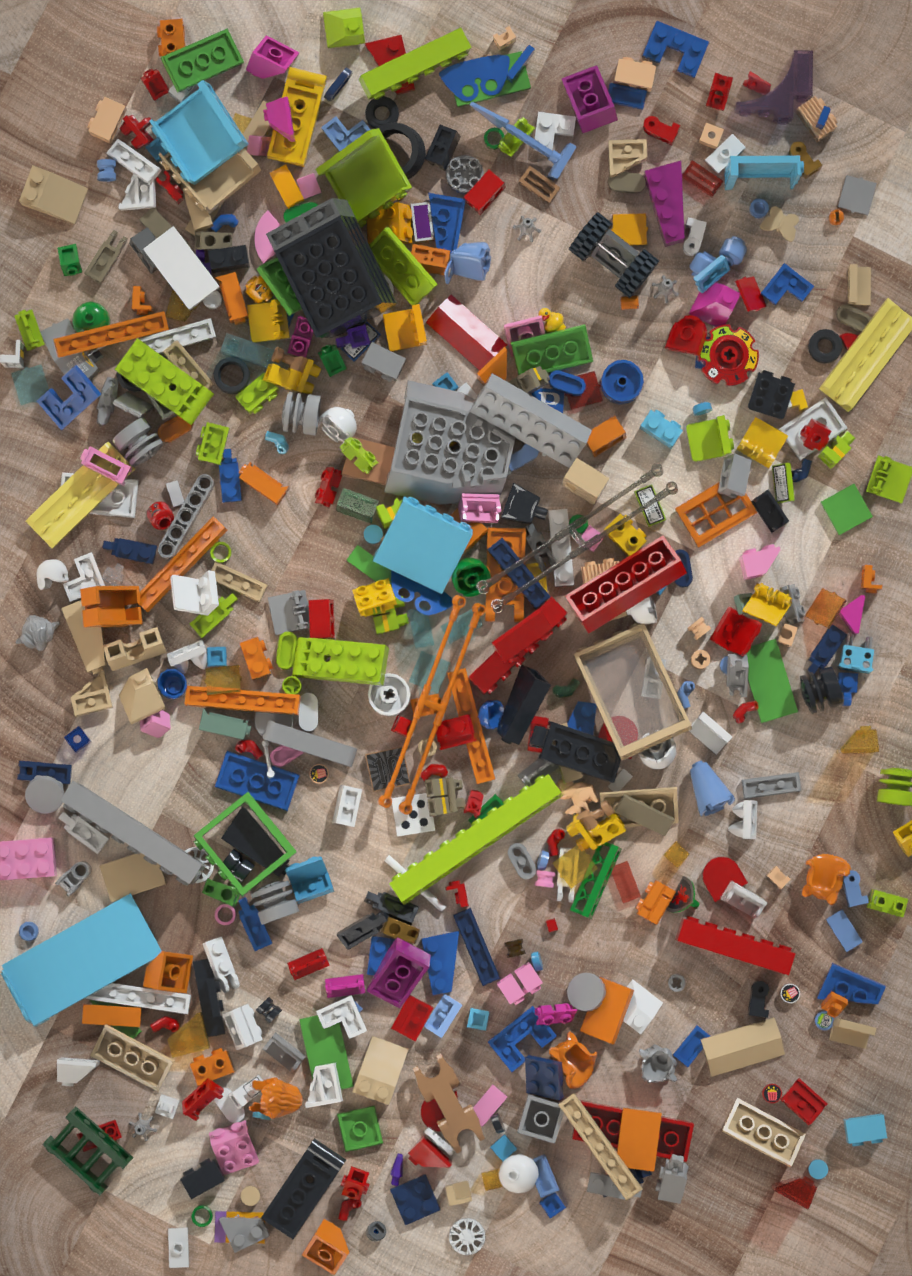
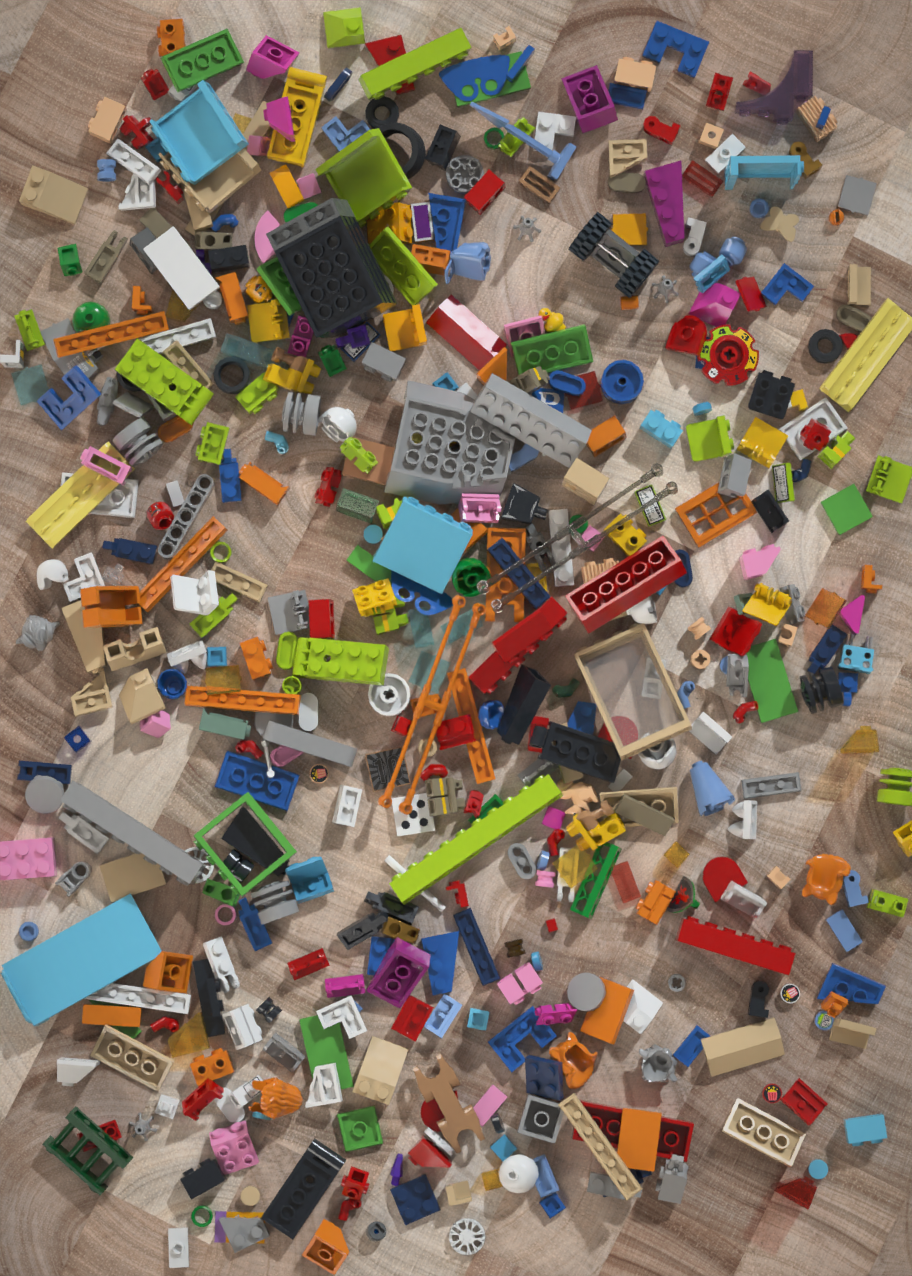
(553, 818): none -> dark pink slope

